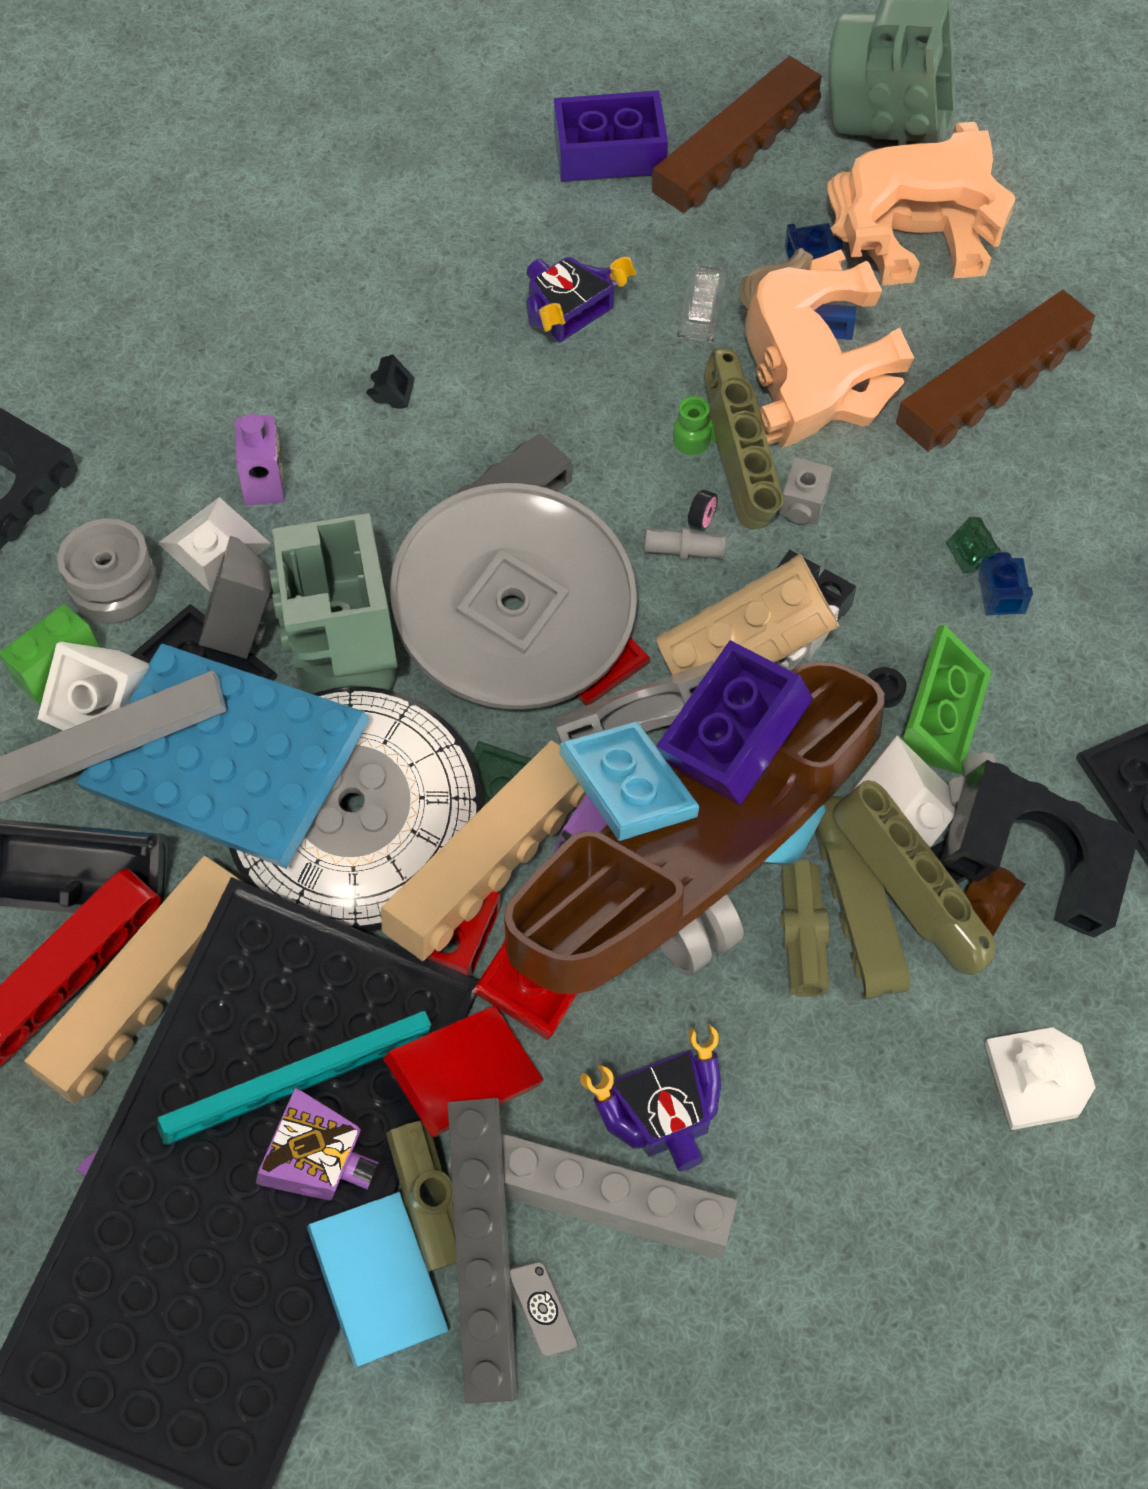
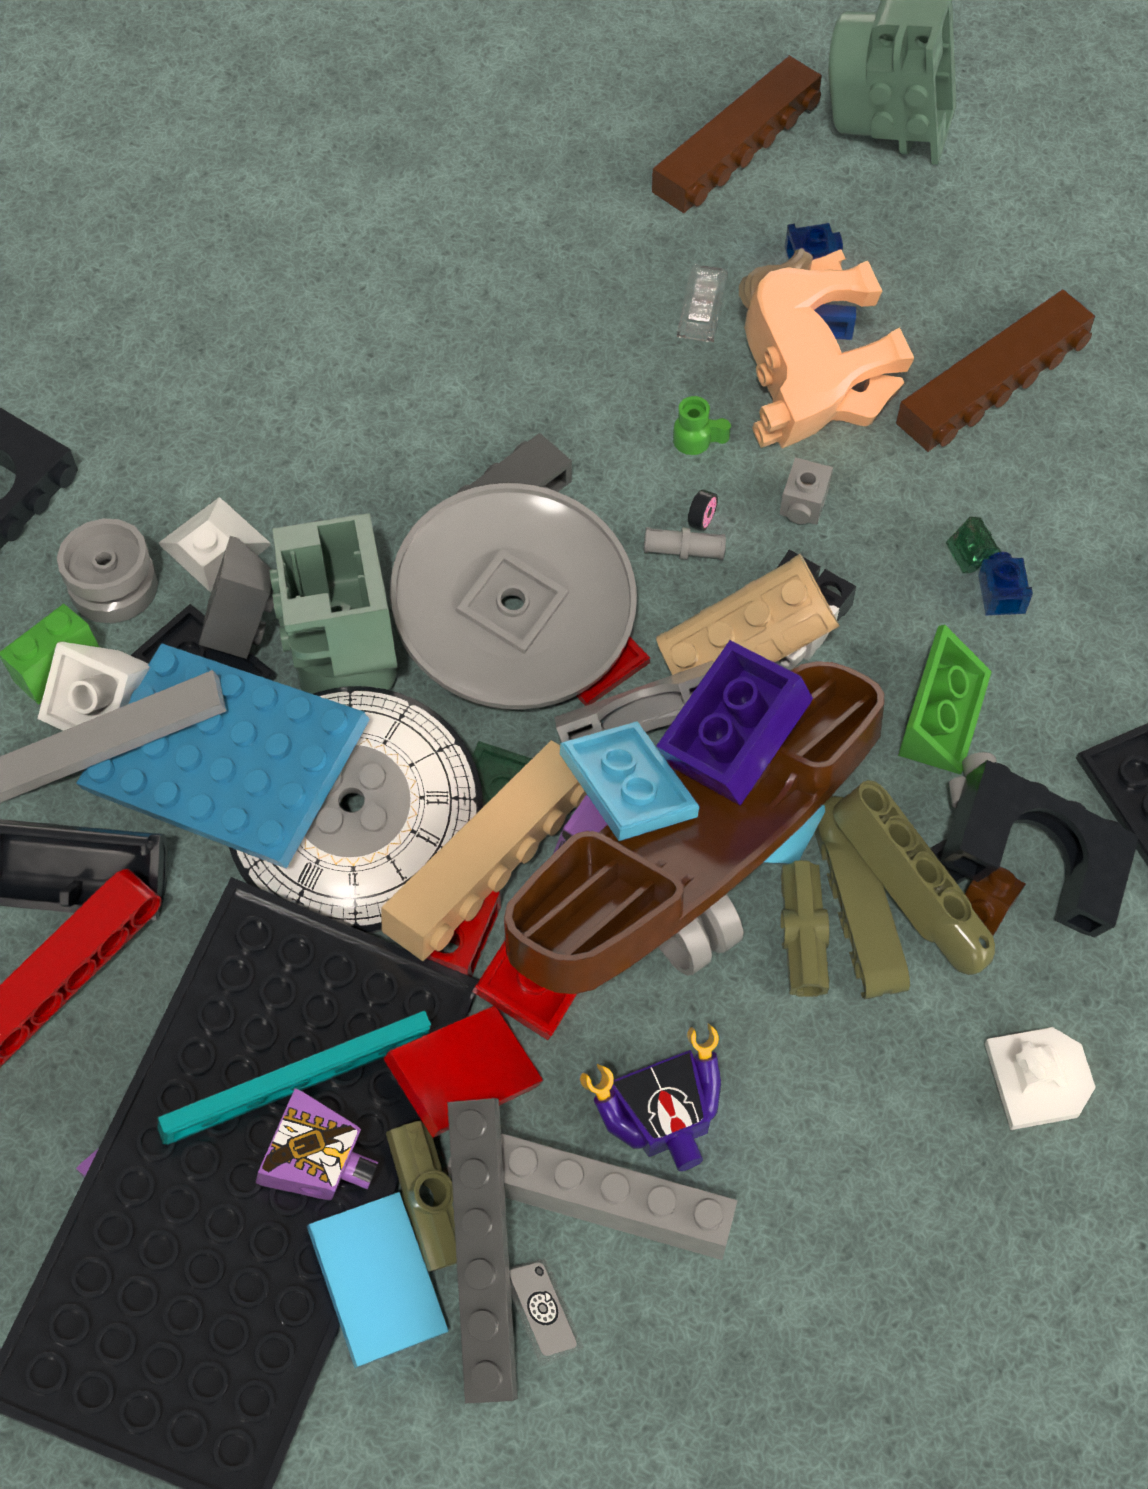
(129, 988): tan brick -> none
(259, 445): medium lavender torso -> none
(391, 383): black tile -> none
(572, 293): torso -> none
(609, 135): dark purple brick -> none
(740, 453): olive piece -> none
(891, 683): black tile -> none
(913, 787): white slope -> none
(923, 191): light nougat piece -> none

